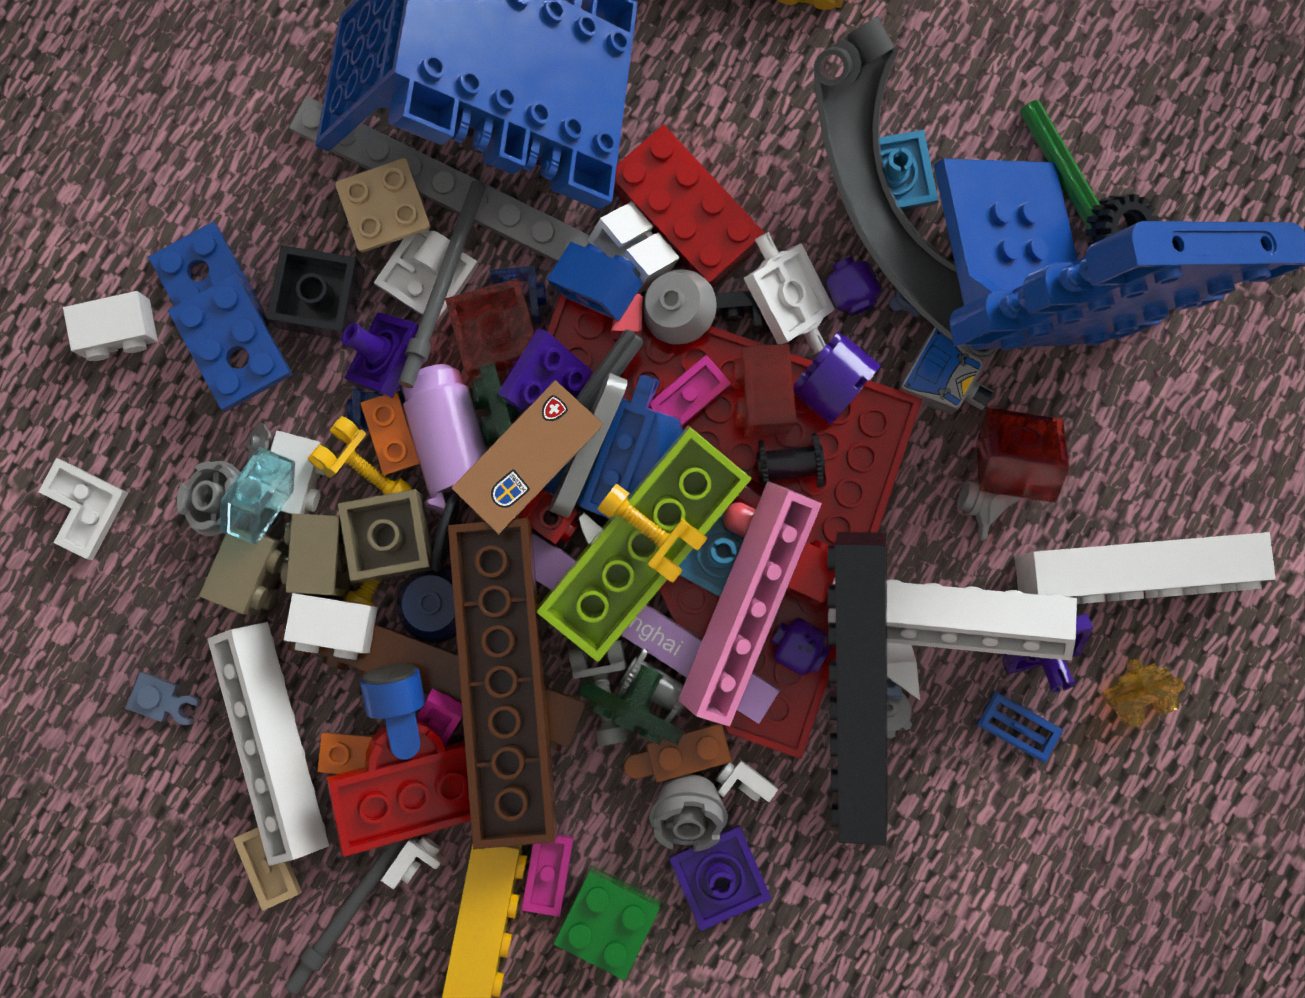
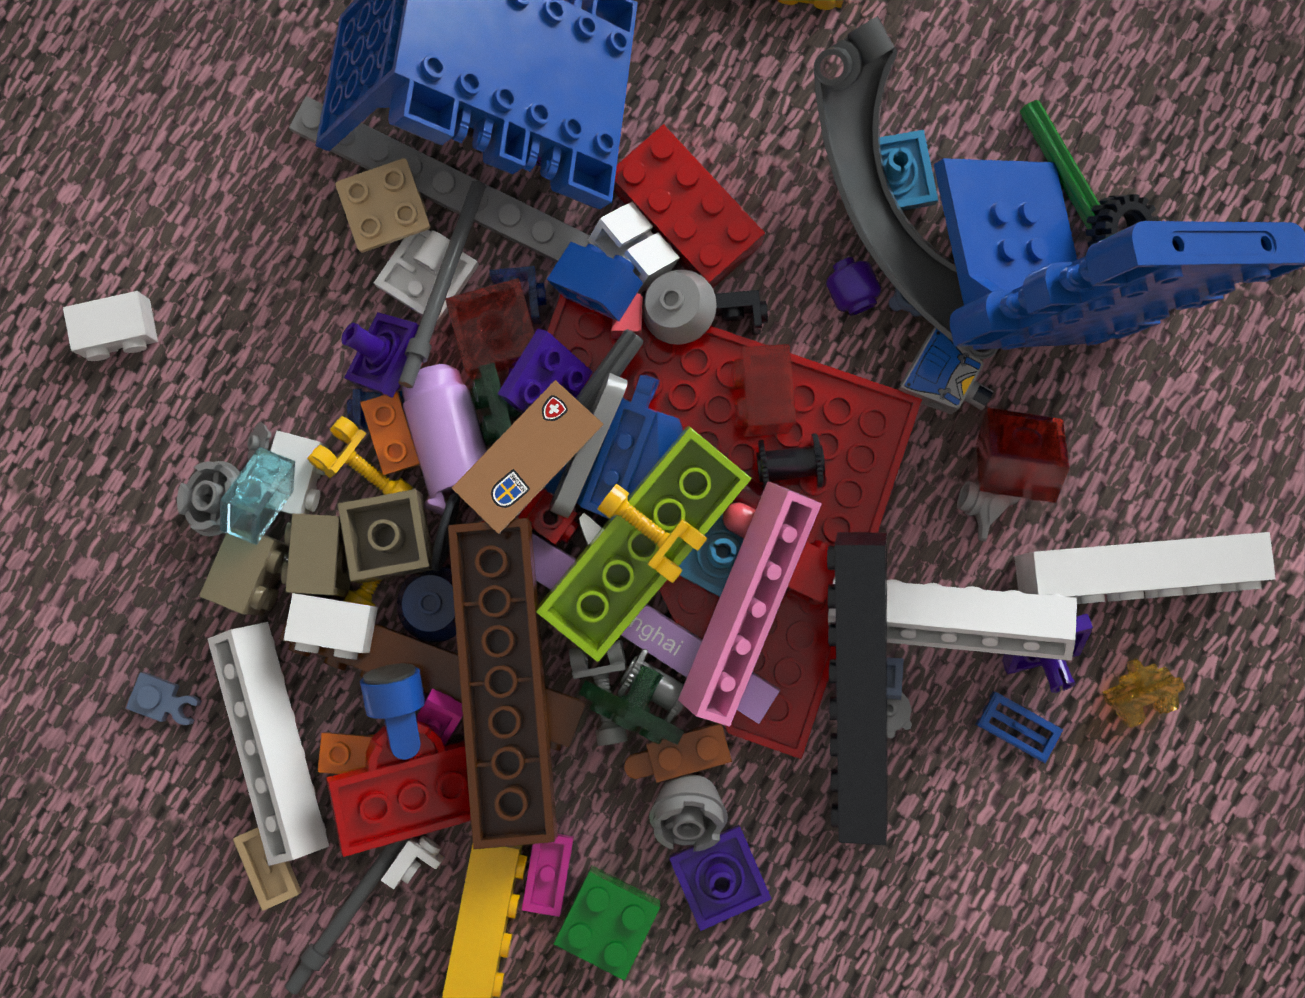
(92, 504): white plate -> none
(219, 317): blue bracket -> none
(315, 292): black brick -> none
(692, 391): dark pink plate -> none
(752, 783): white bracket -> none
(789, 293): white plate -> none
(800, 646): dark purple head -> none
(835, 377): dark purple brick -> none
(903, 667): white sticker -> none

